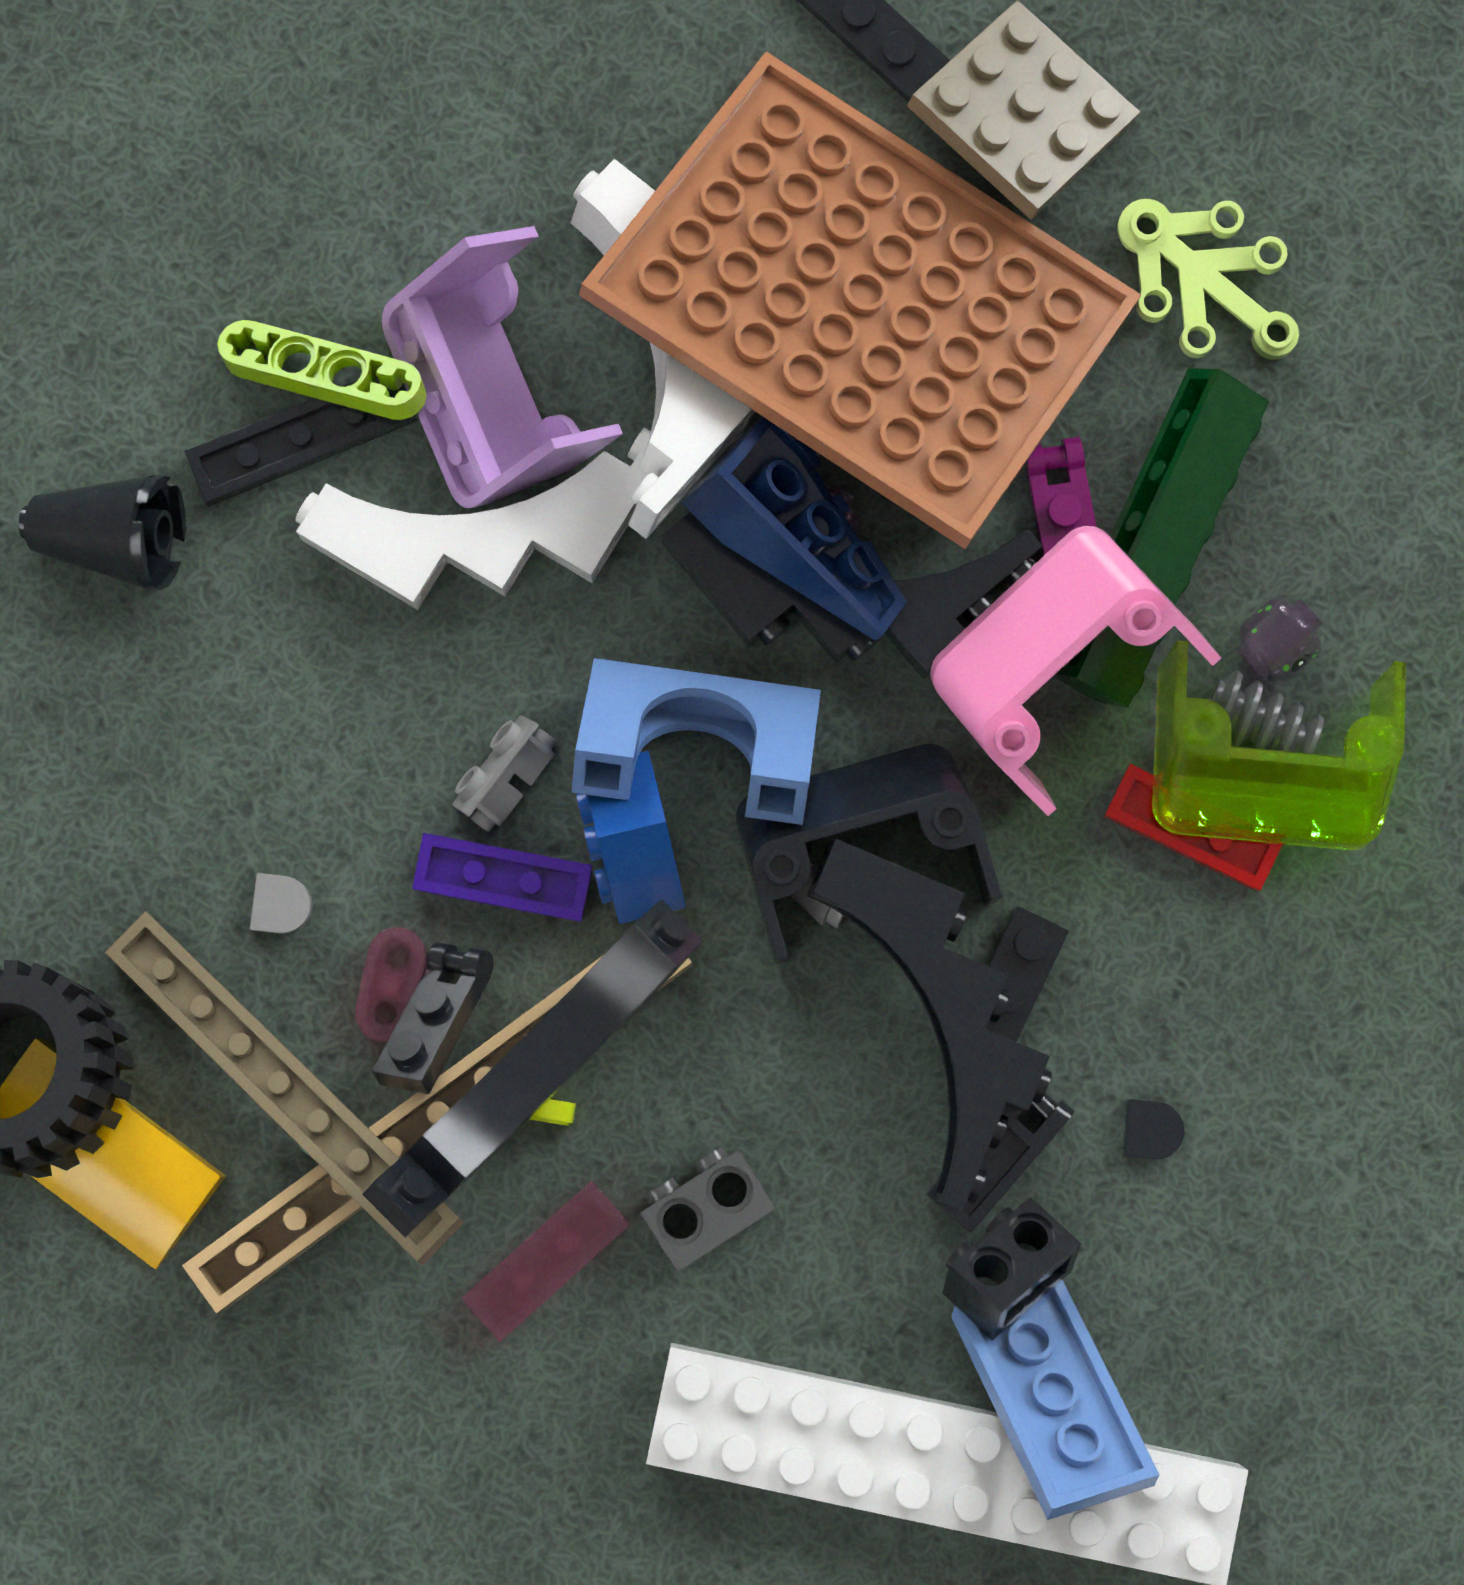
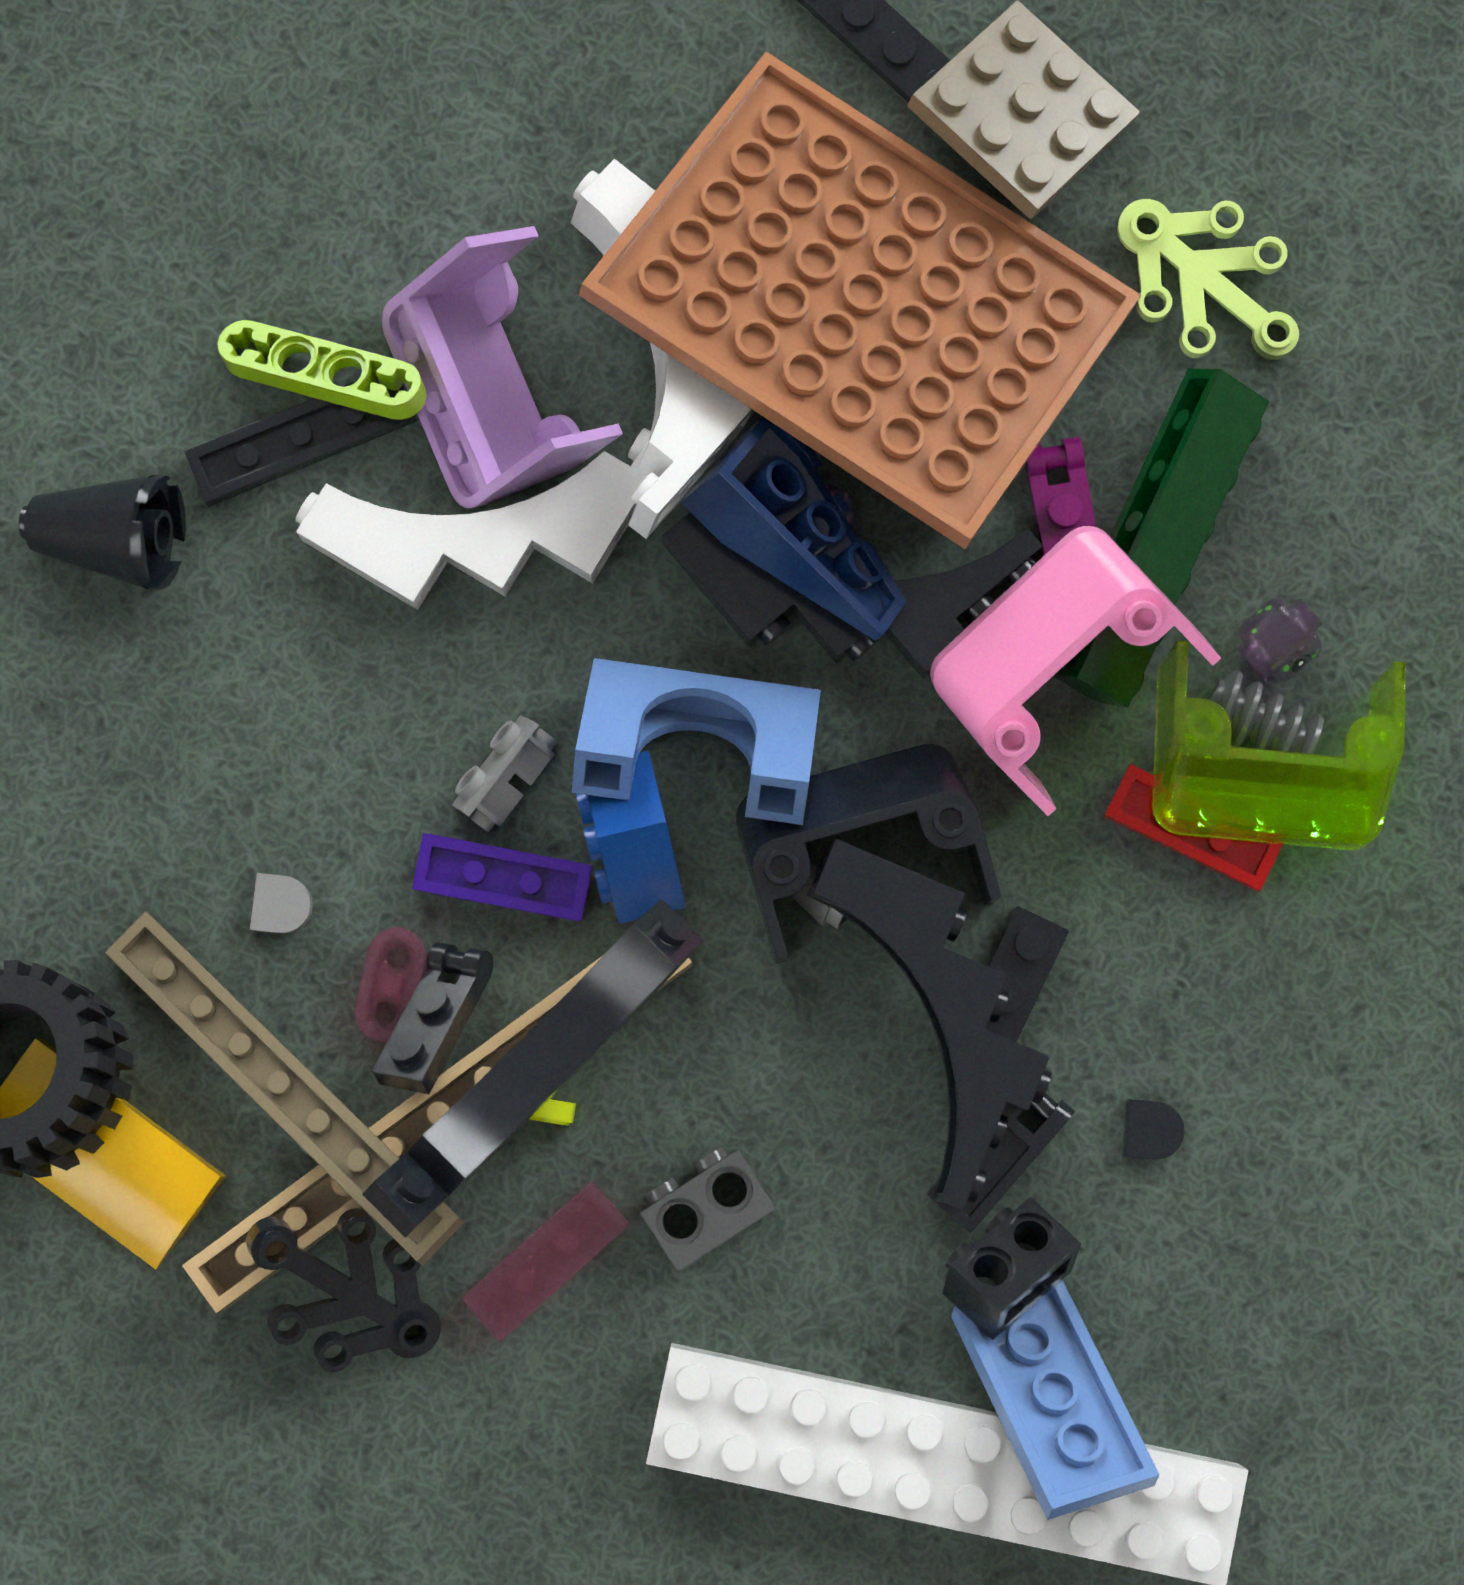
(351, 1295): none -> black plant

